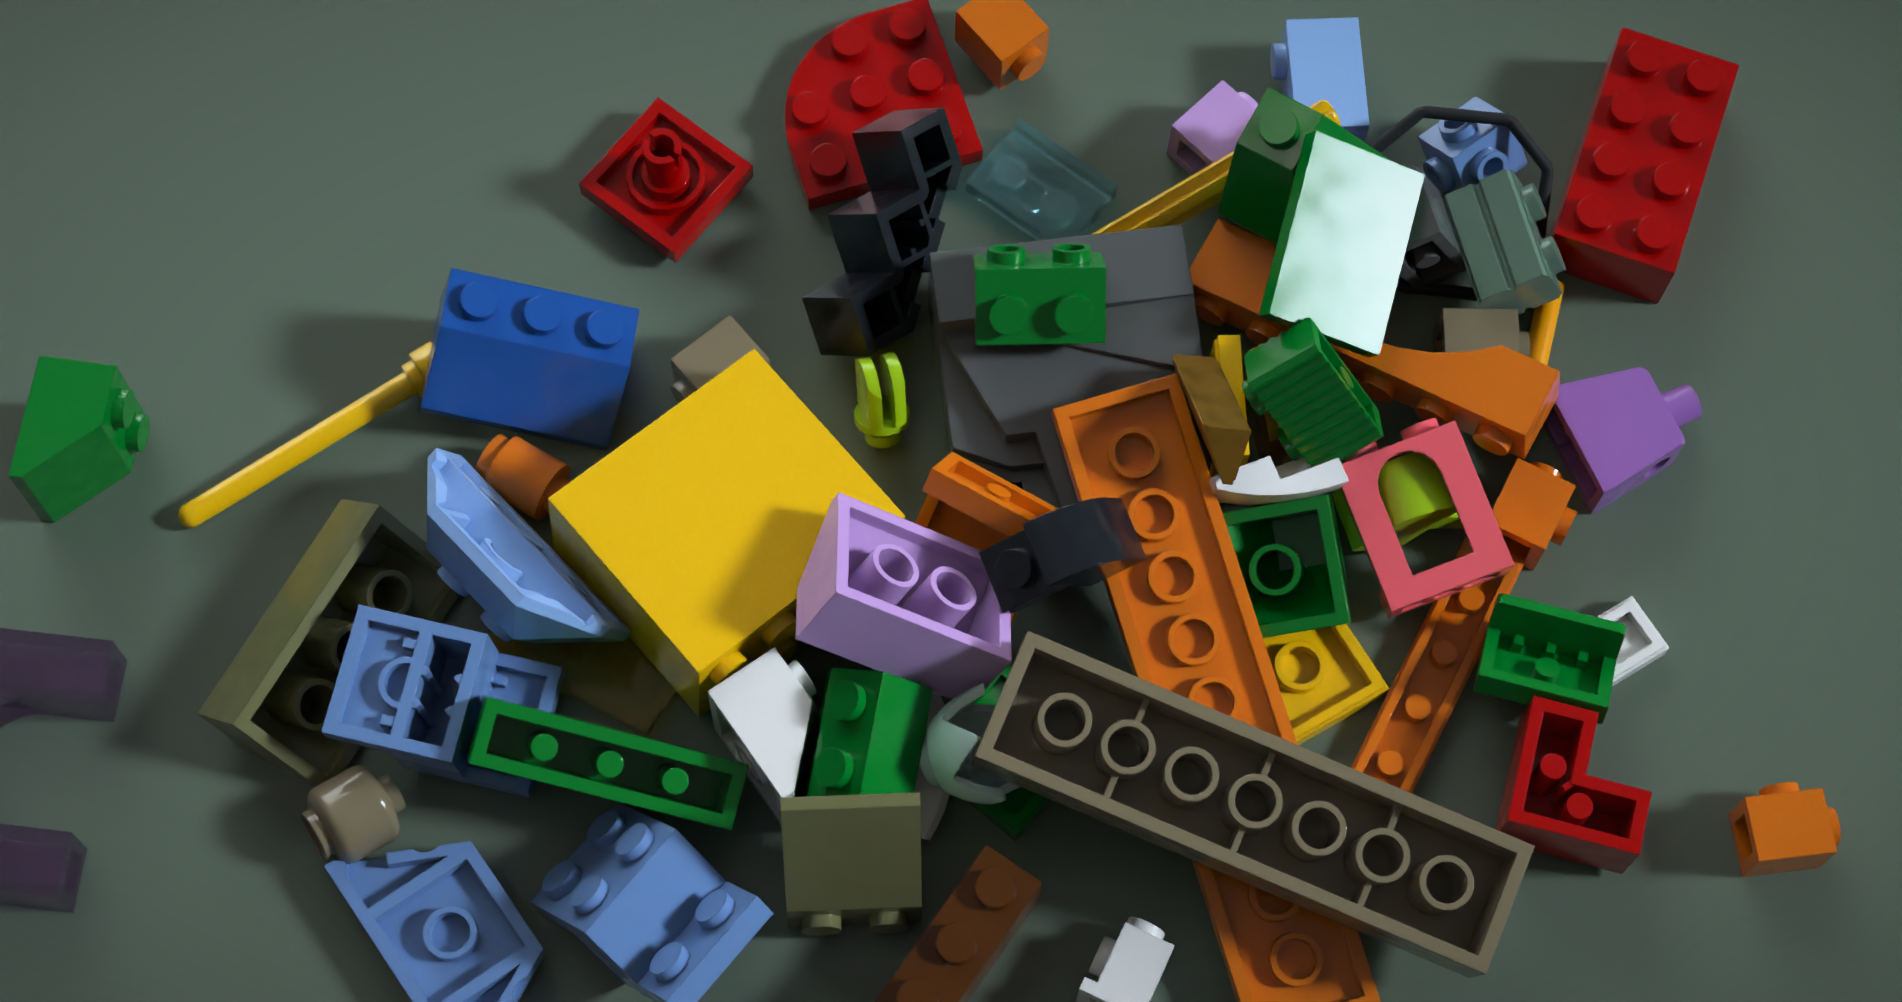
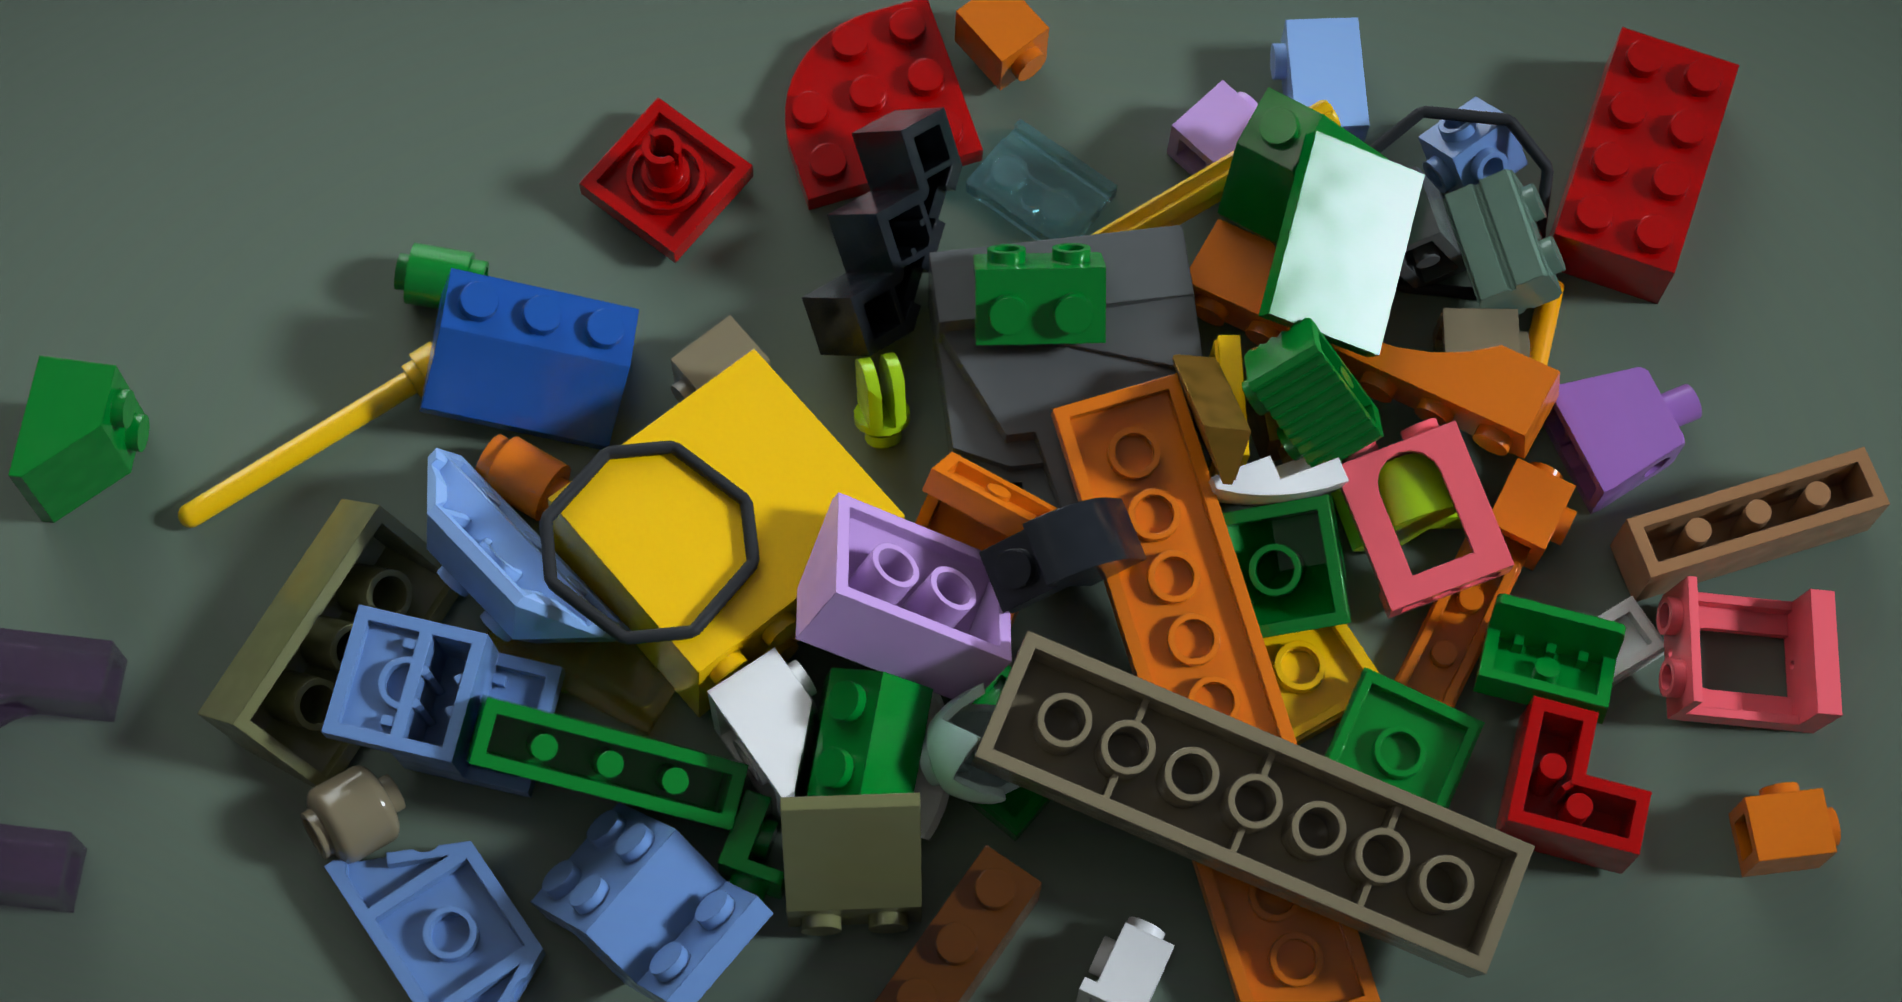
(426, 270): none -> green brick
(593, 613): none -> black piece
(750, 838): none -> green bracket
(1404, 738): none -> green tile
(1749, 523): none -> medium nougat brick
(1810, 658): none -> coral panel

